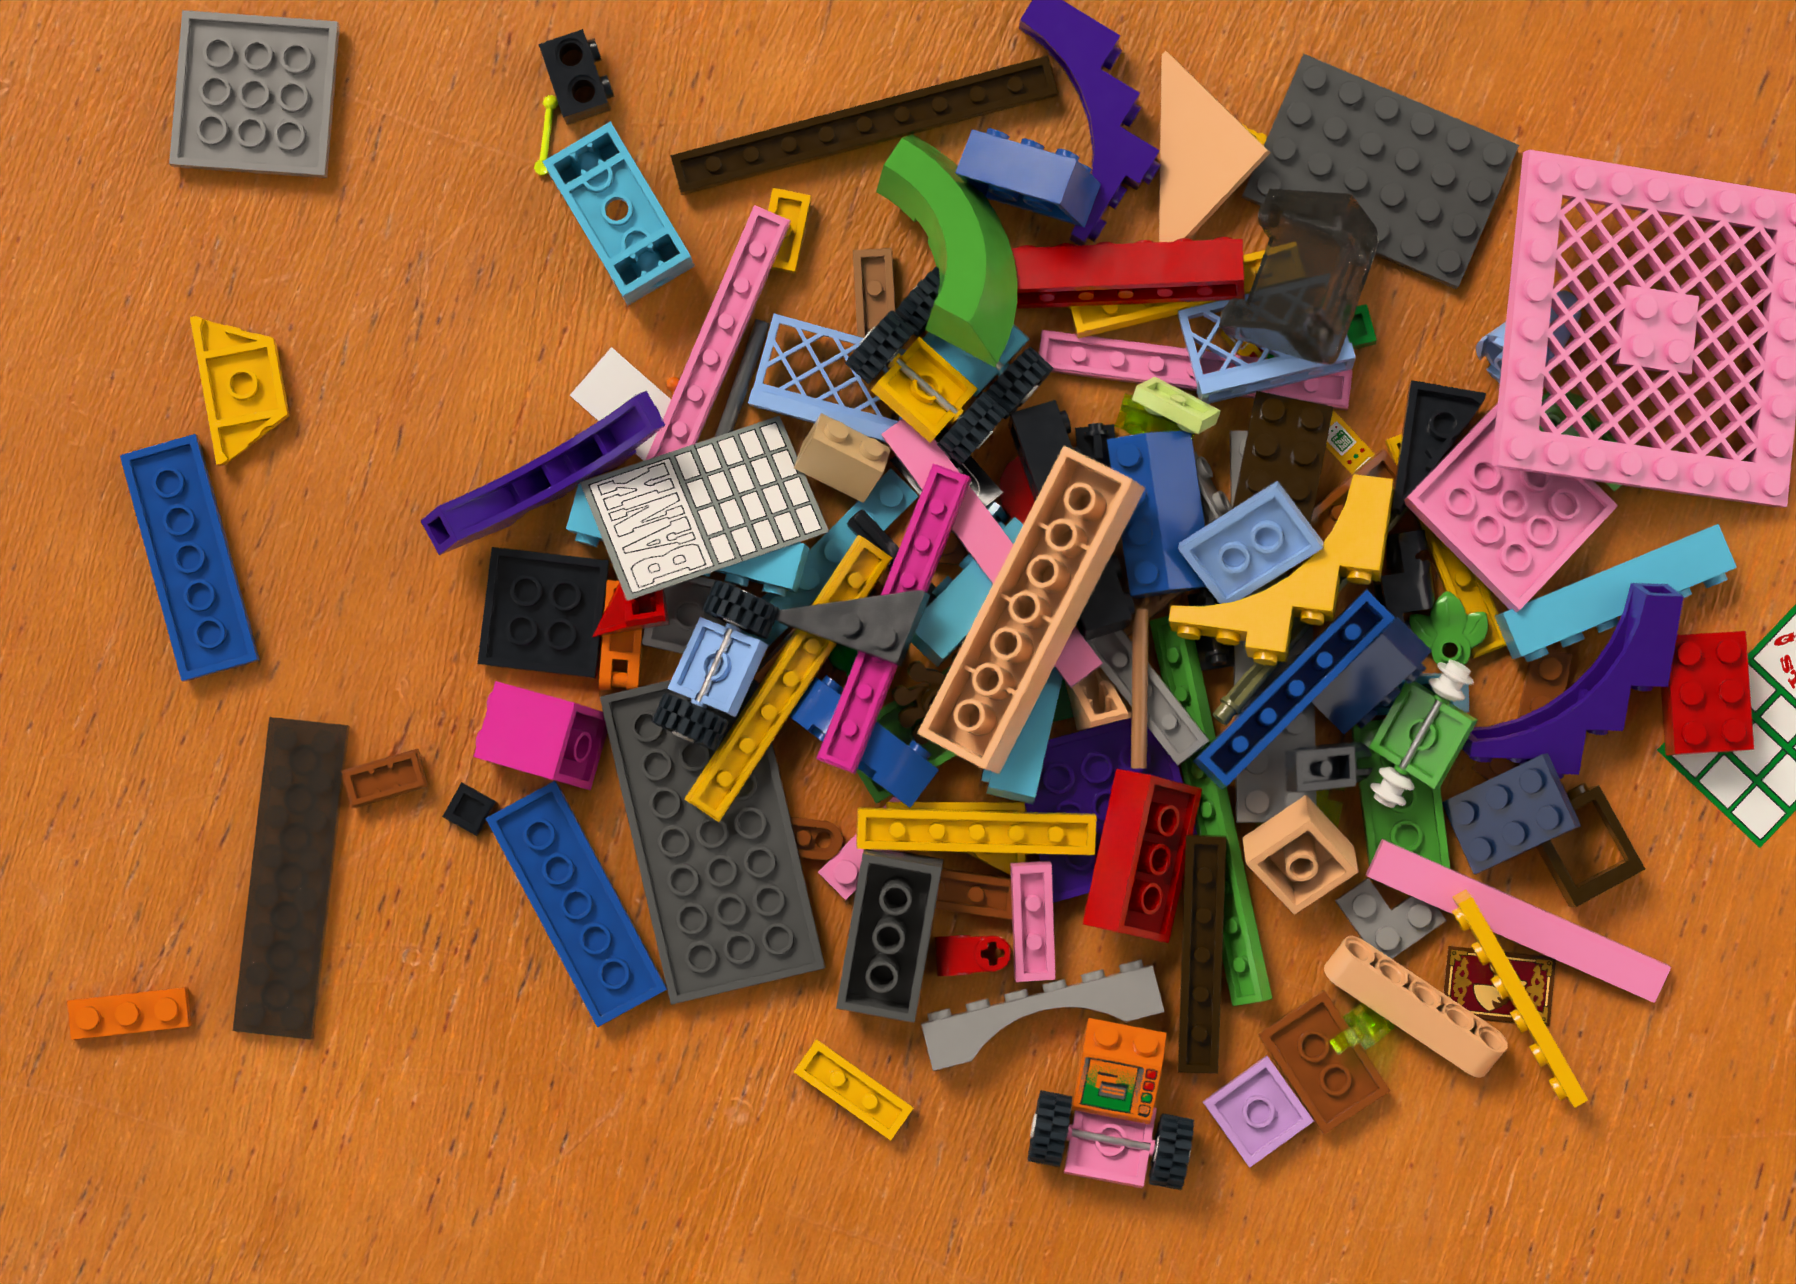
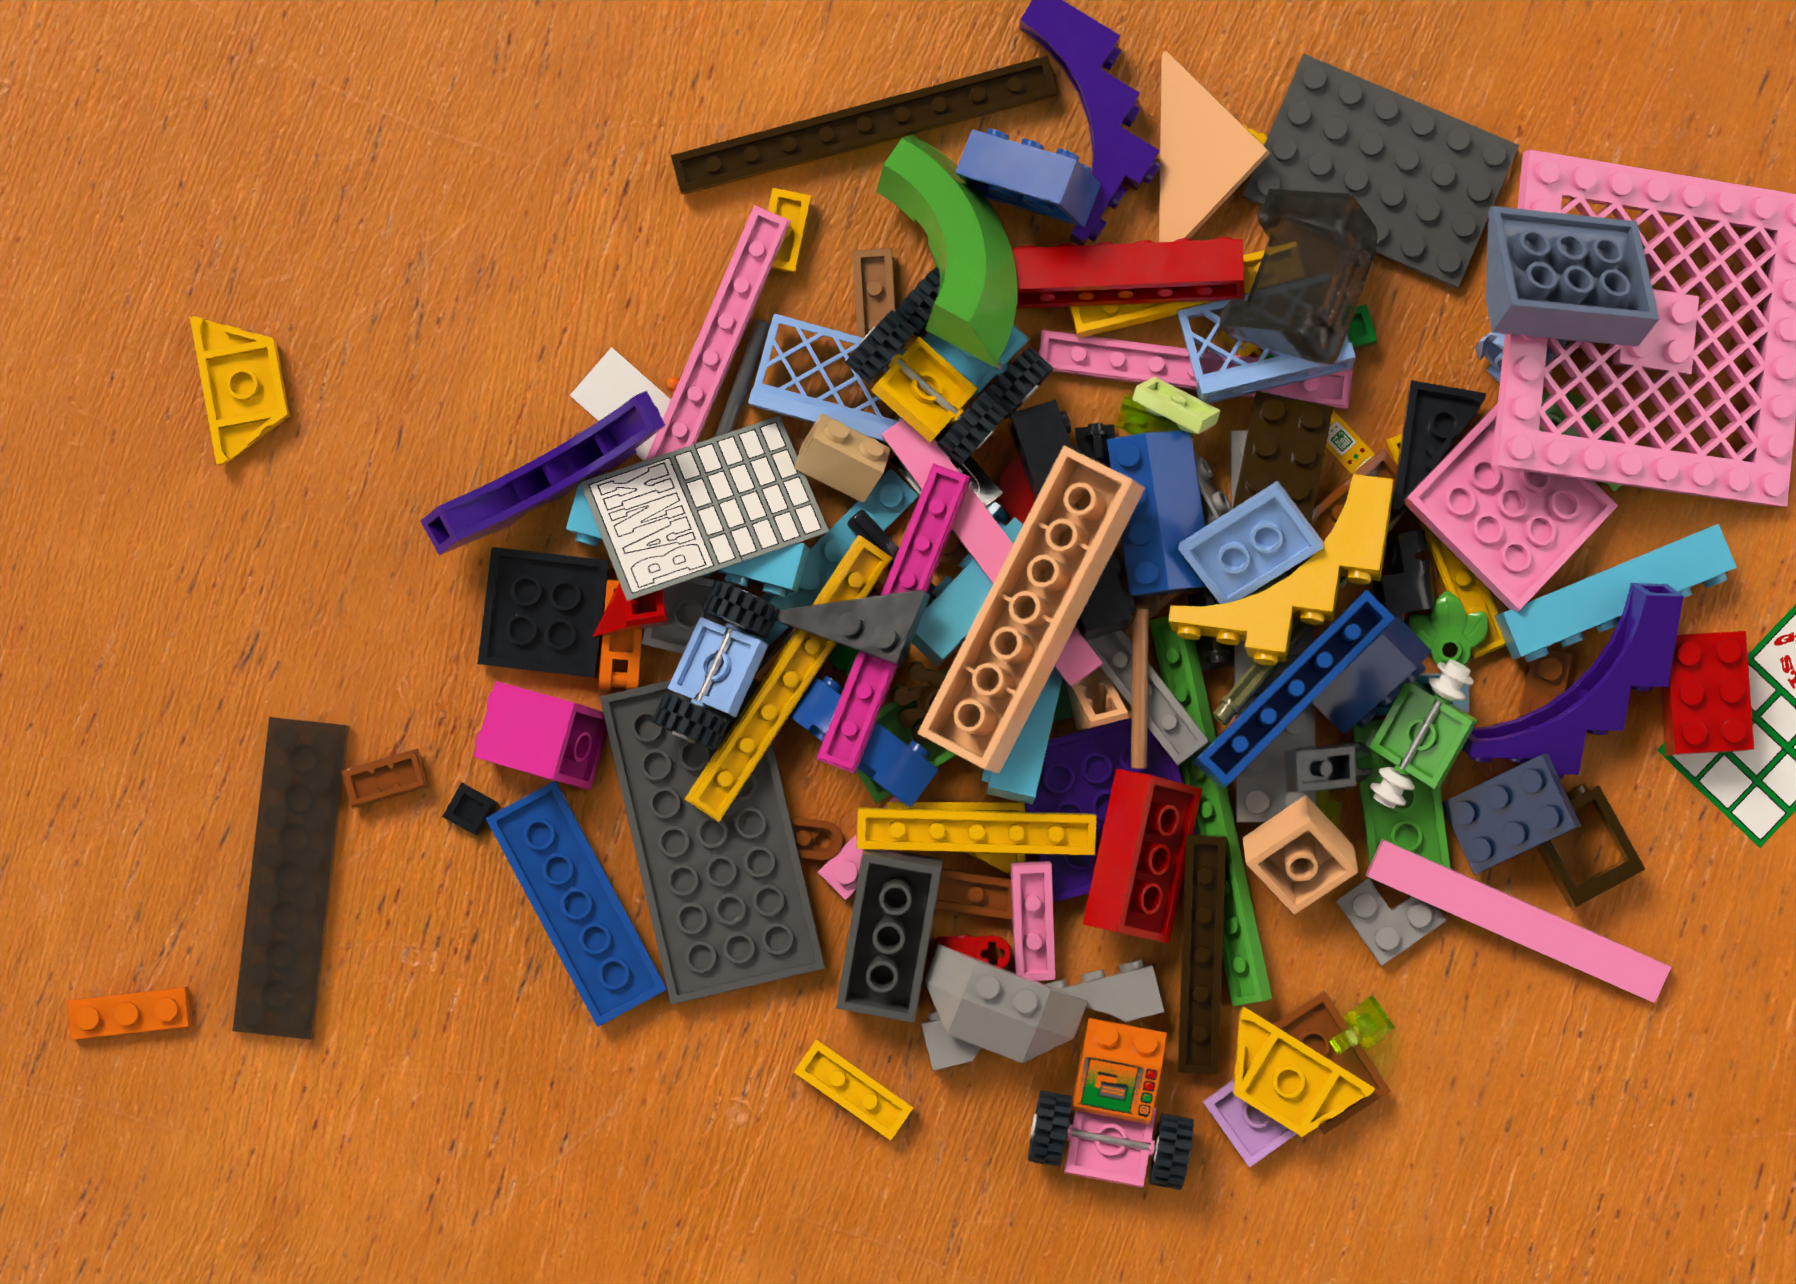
(189, 557): blue plate -> none
(254, 94): light grey plate -> none
(550, 103): neon yellow hinge -> none
(569, 79): black brick -> none
(643, 246): medium azure plate -> none
(1000, 1007): none -> light grey wedge
(1289, 1077): none -> yellow wing
(1415, 1006): light nougat beam -> none
(1471, 986): sticker -> none
(1525, 1013): yellow plate -> none
(1567, 277): none -> sand blue slope

